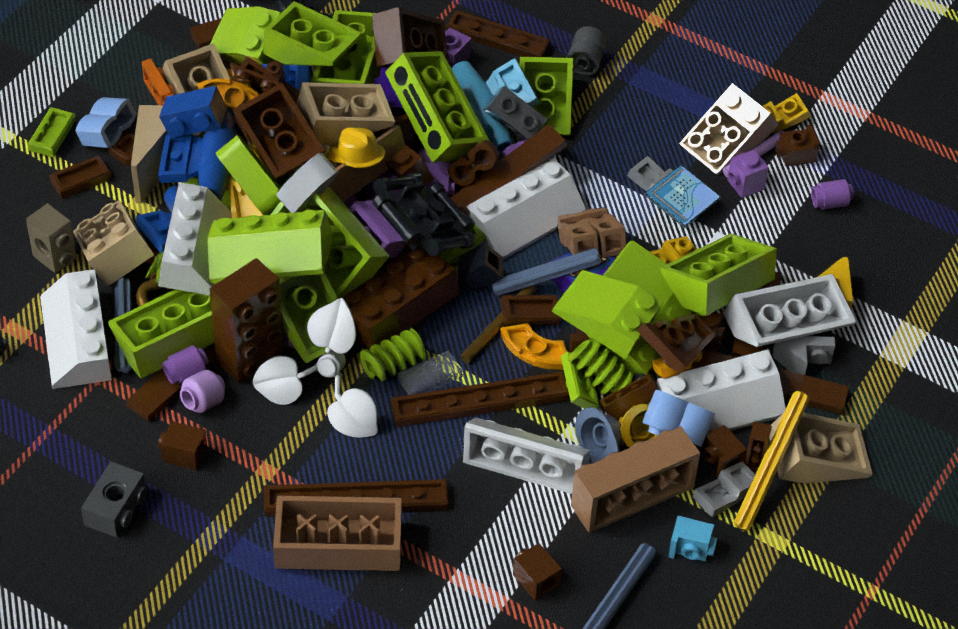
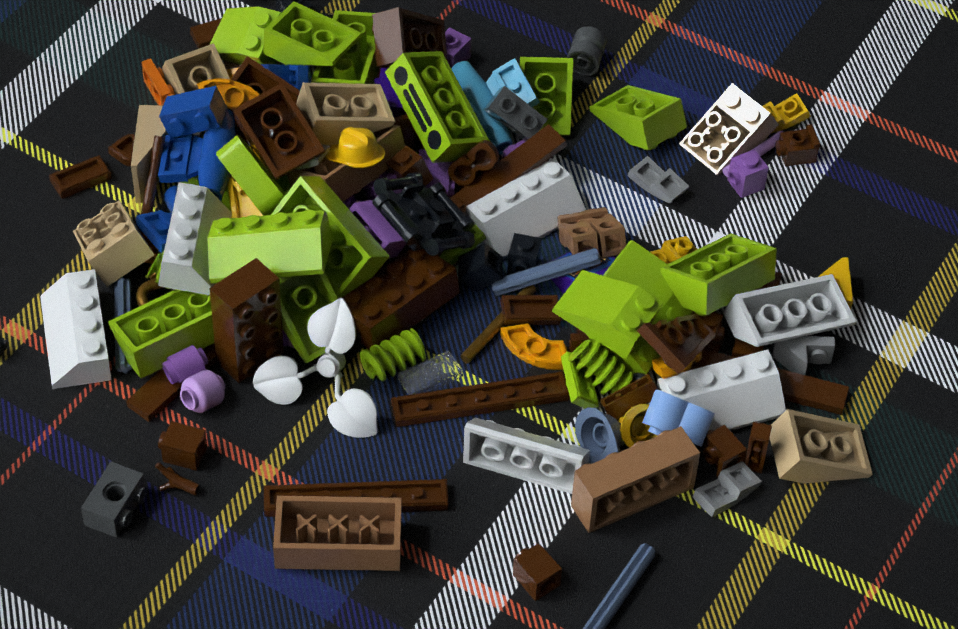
(51, 132): lime plate -> none
(51, 238): dark tan brick -> none
(105, 122): light blue brick -> none
(152, 177): none -> reddish brown bar
(176, 481): none -> reddish brown bar
(272, 75): reddish brown hinge -> none
(309, 180): light grey slope -> none
(499, 35): reddish brown tile -> none
(523, 253): none -> black brick
(641, 116): none -> lime slope
(682, 196): piece -> none
(692, 539): medium azure brick -> none
(771, 461): yellow axle -> none
(832, 194): medium lavender brick -> none

